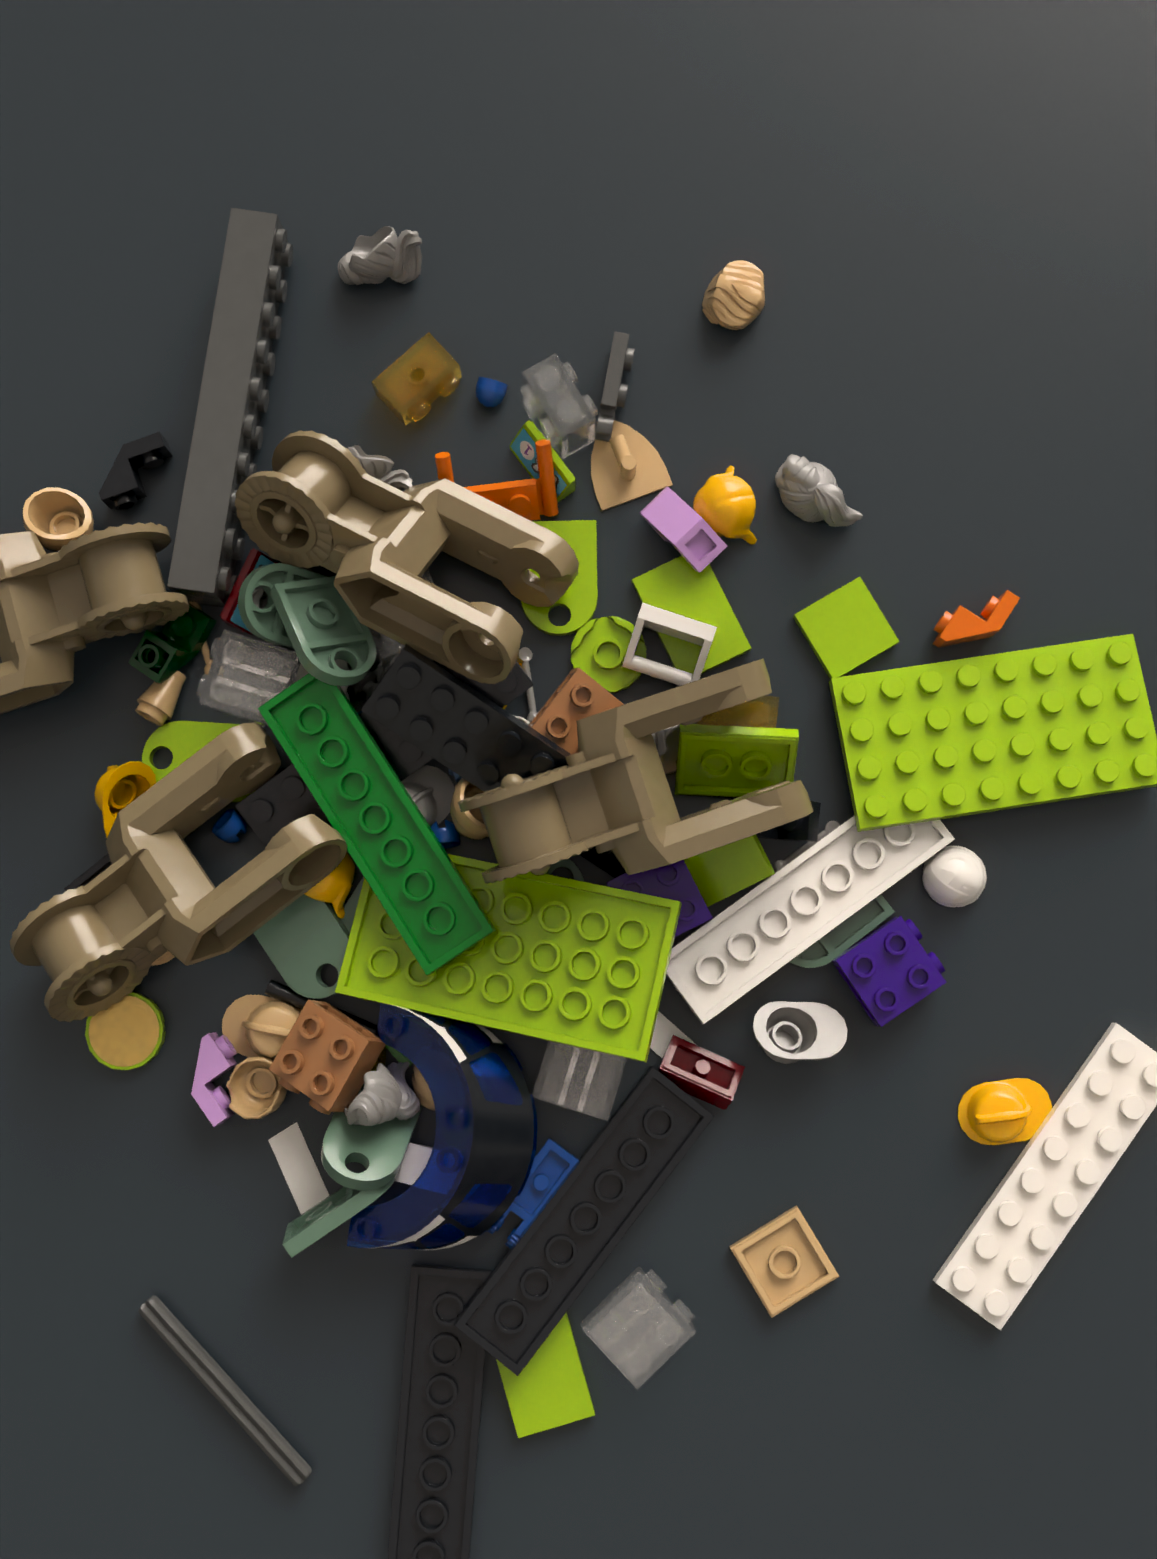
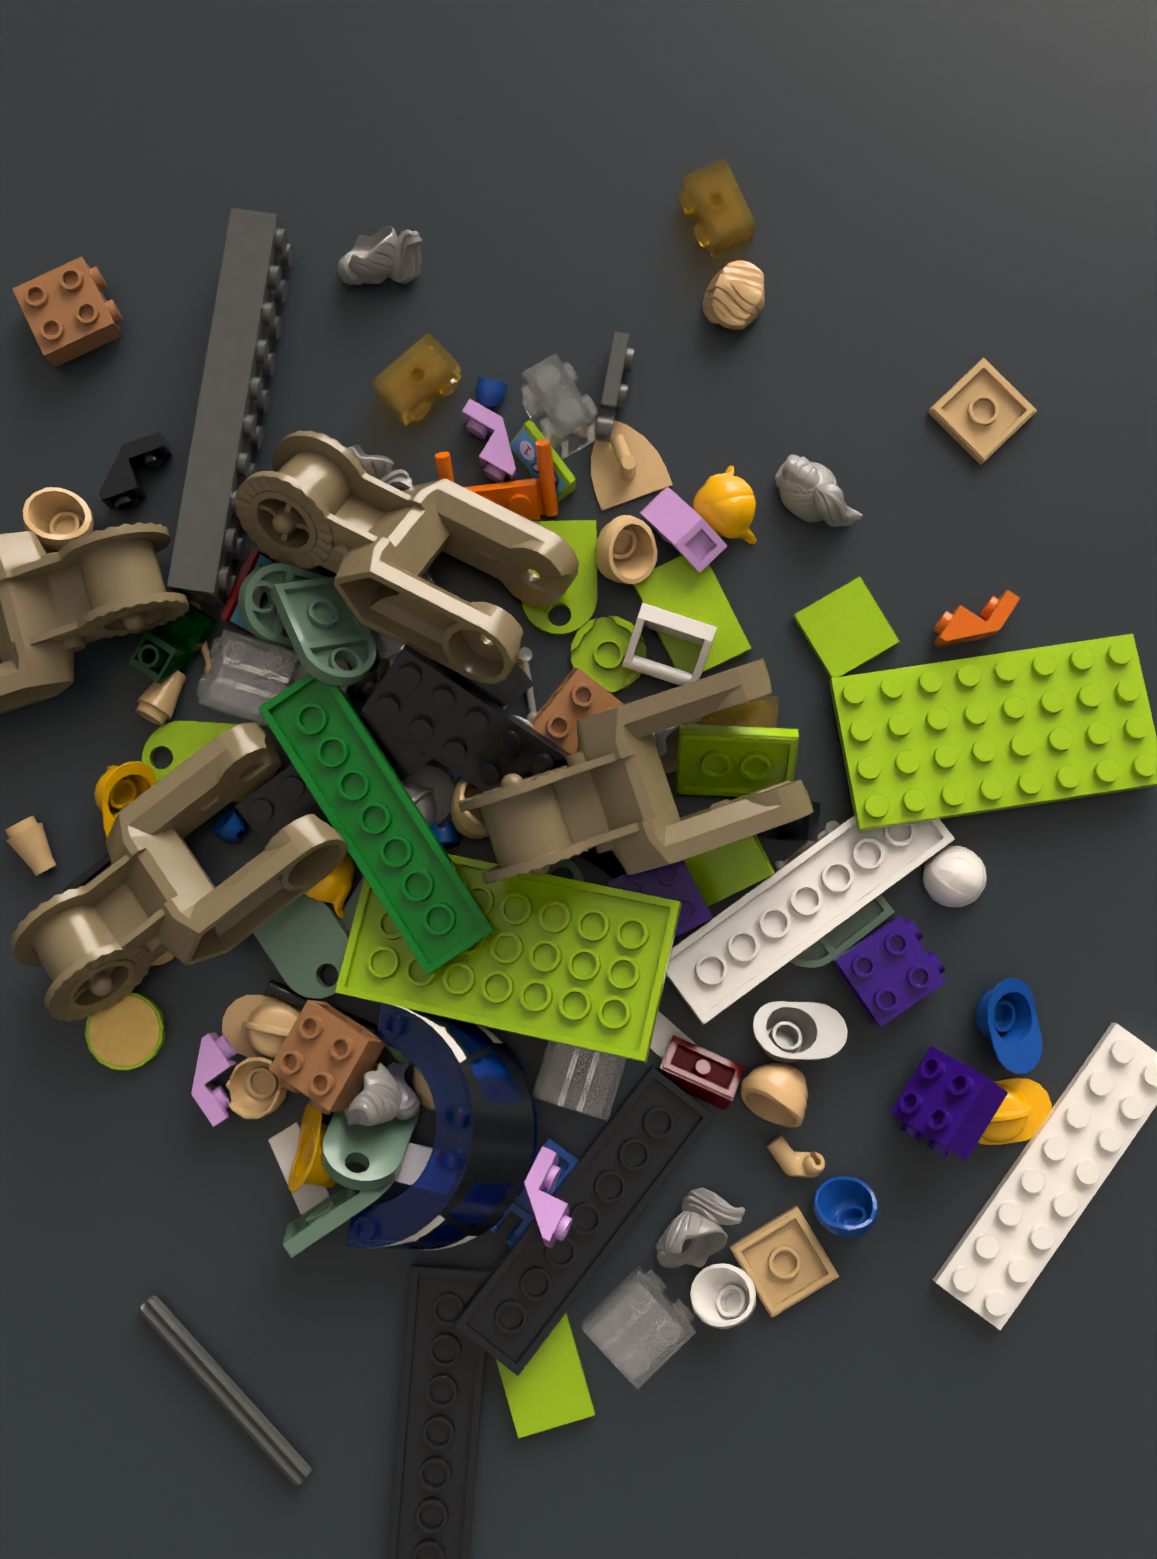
(31, 844): none -> tan cone
(69, 311): none -> medium nougat brick
(307, 1163): none -> yellow piece
(497, 455): none -> lavender slope
(549, 1211): none -> lavender slope
(626, 550): none -> tan hat
(697, 1230): none -> light grey hair
(717, 208): none -> clear yellow brick
(723, 1296): none -> white piece
(776, 1094): none -> tan hat
(796, 1163): none -> tan arm
(846, 1207): none -> blue piece
(947, 1104): none -> dark purple brick
(982, 411): none -> tan tile
(1011, 1024): none -> blue piece

